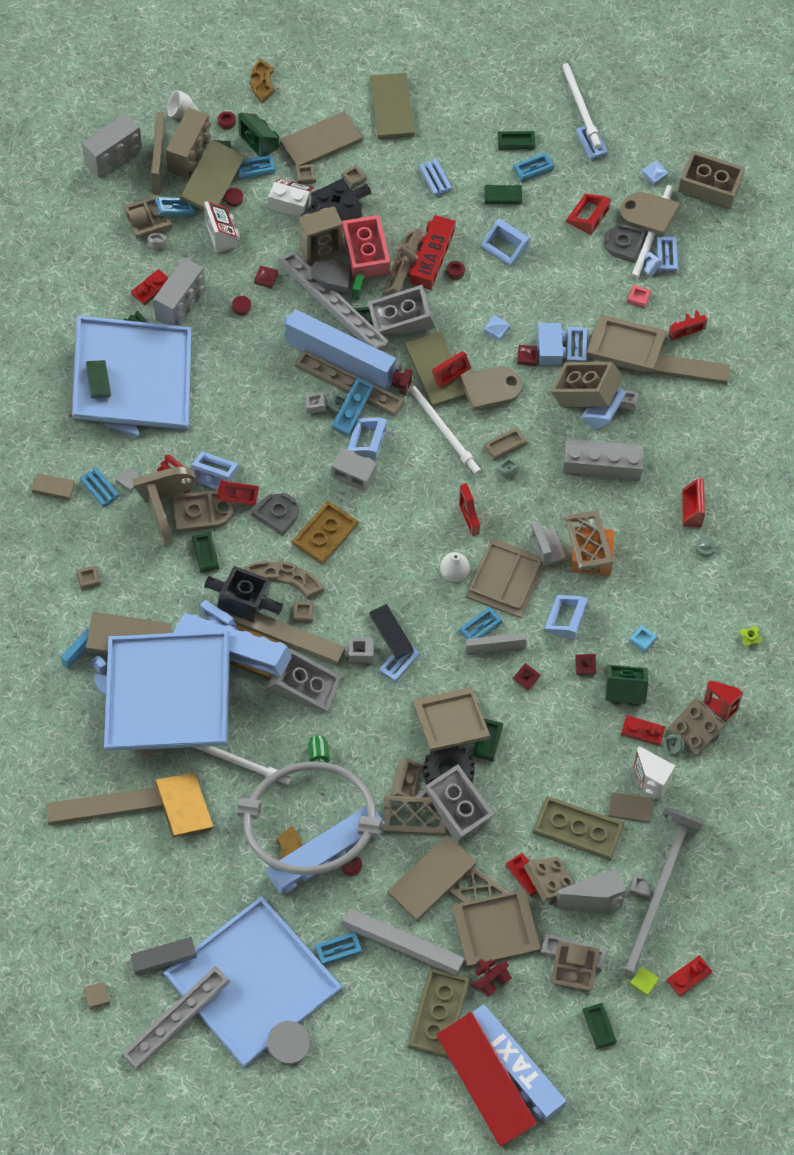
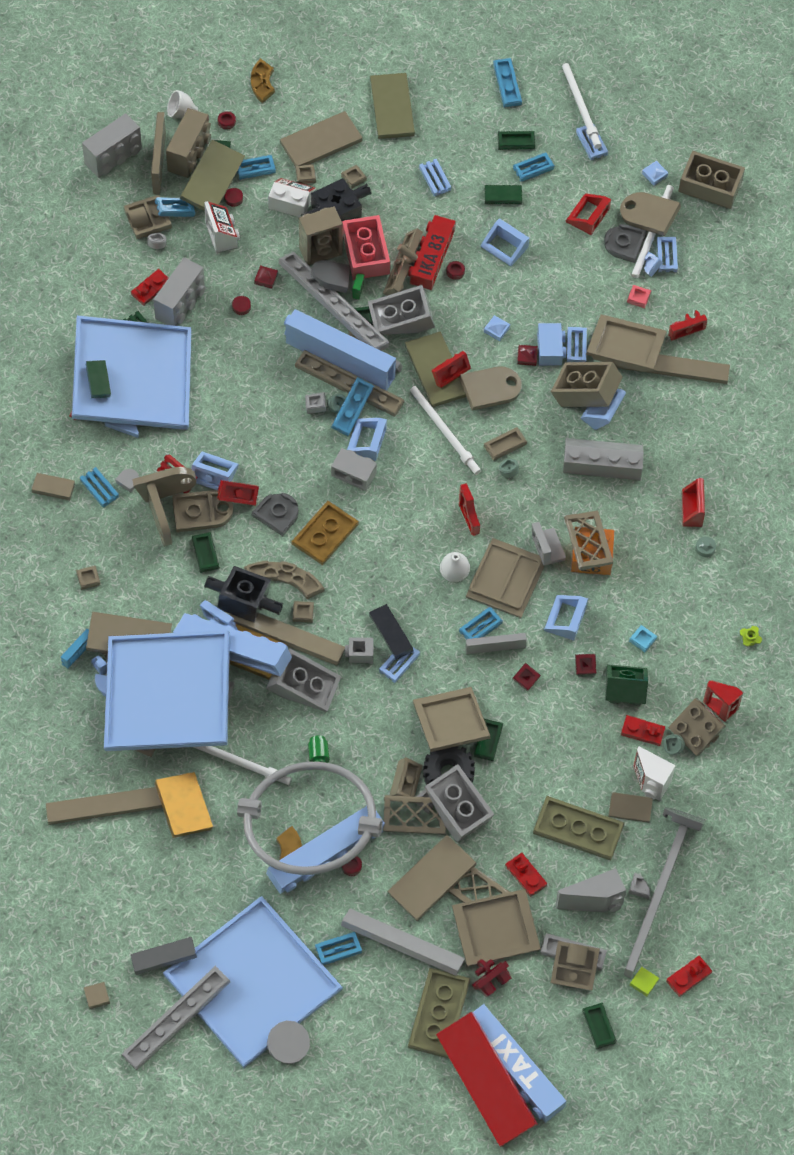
(257, 134): dark green slope -> none
(402, 381): dark red tile -> none
(507, 82): none -> dark azure tile
(548, 877): dark tan plate -> none
(630, 400): light grey tile -> none

